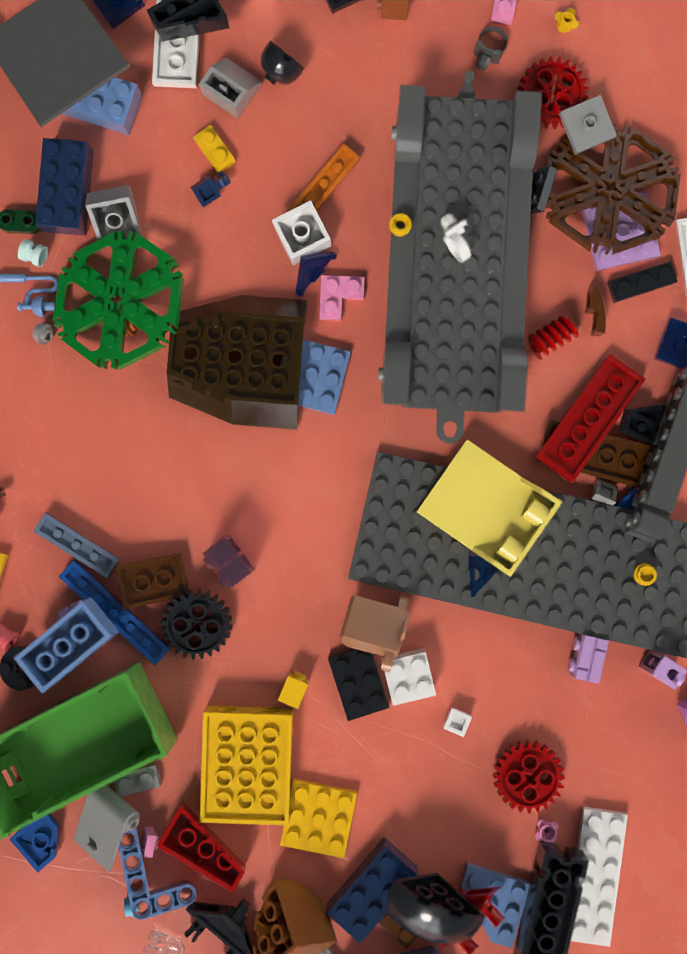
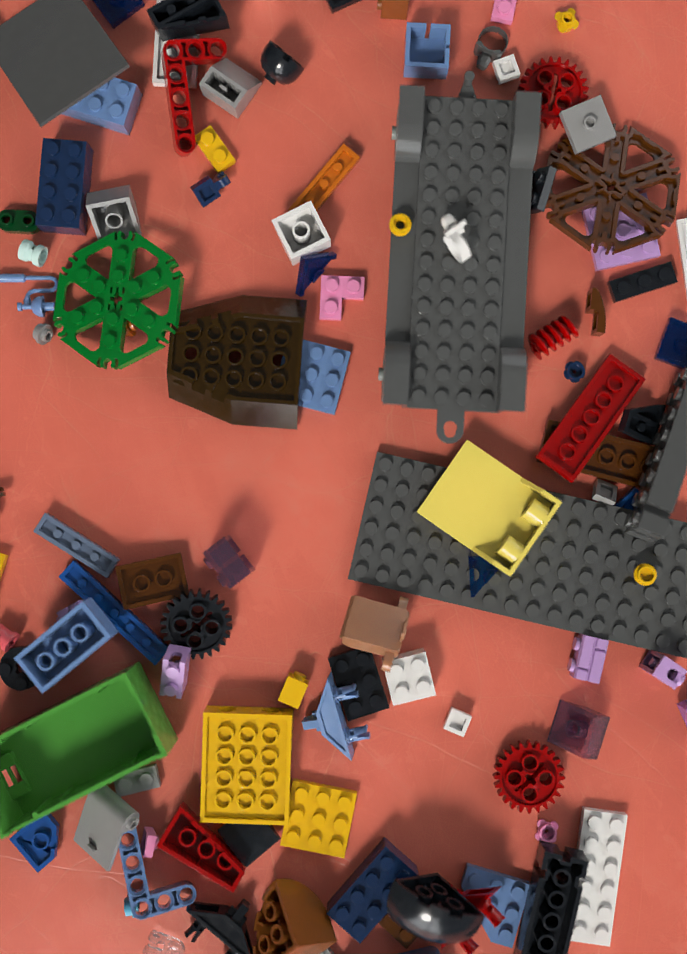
(175, 674): none -> lavender brick
(180, 87): none -> red beam
(248, 840): none -> black slope
(331, 720): none -> medium blue connector
(426, 56): none -> medium blue piece
(506, 69): none -> white plate
(578, 729): none -> slope
(580, 371): none -> dark blue plate

